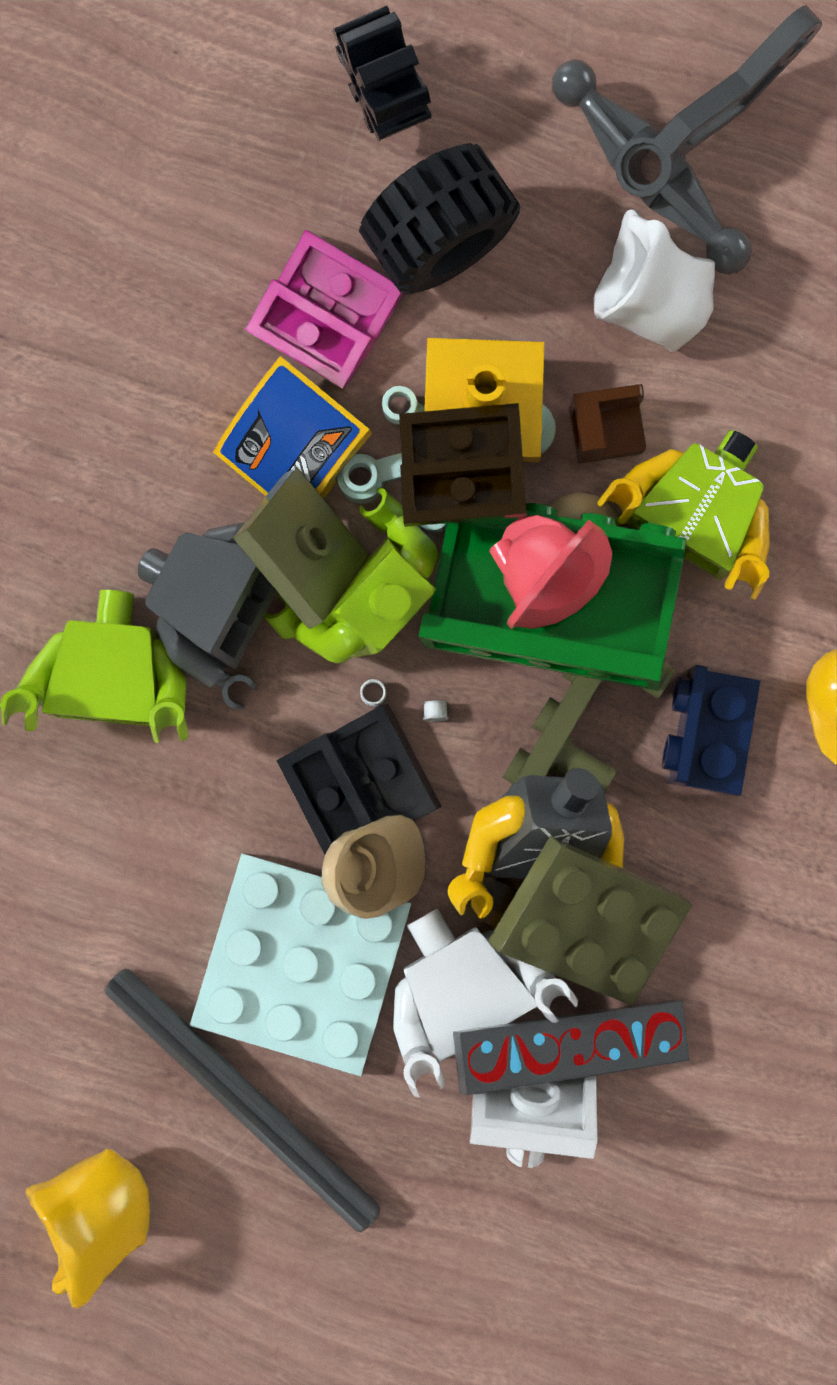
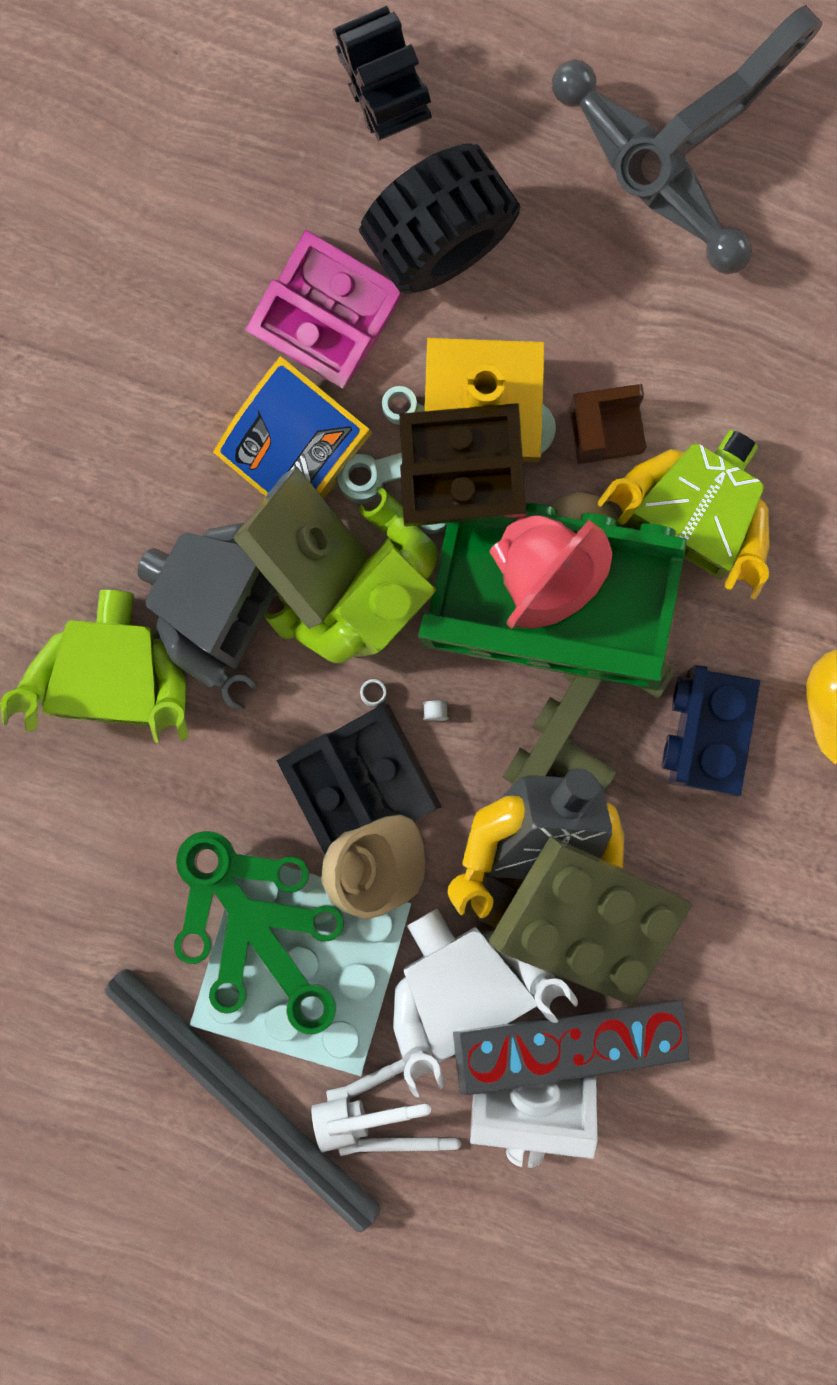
(94, 1220): yellow piece -> none
(250, 923): none -> green plant
(343, 1123): none -> white plant
(655, 285): white piece -> none

